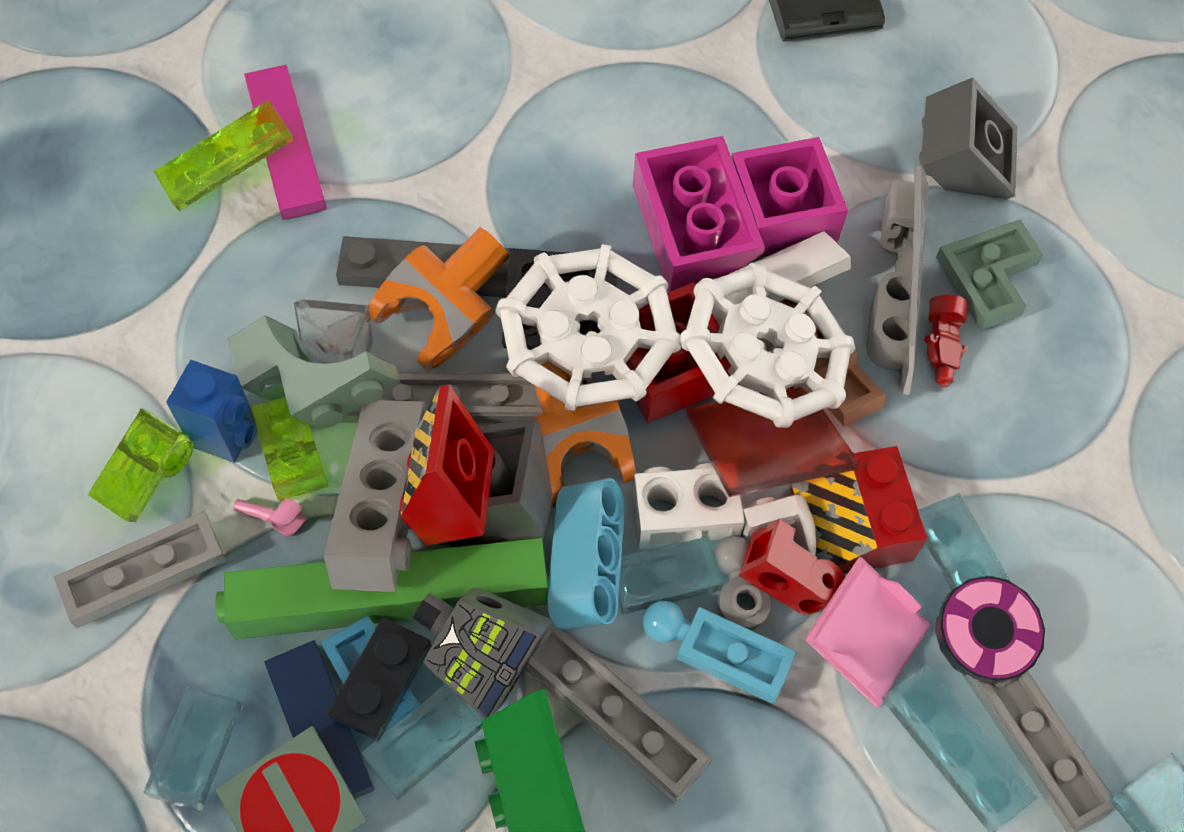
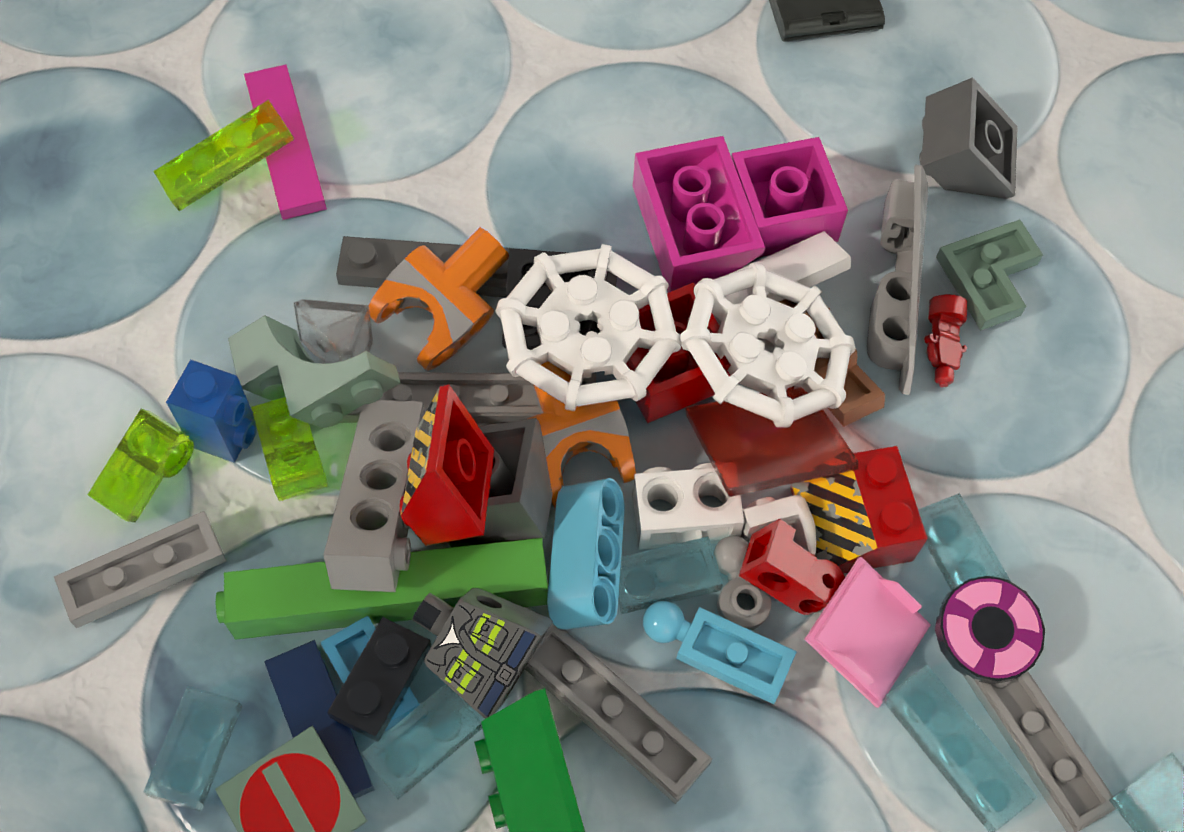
(284, 519): bright pink hand -> none

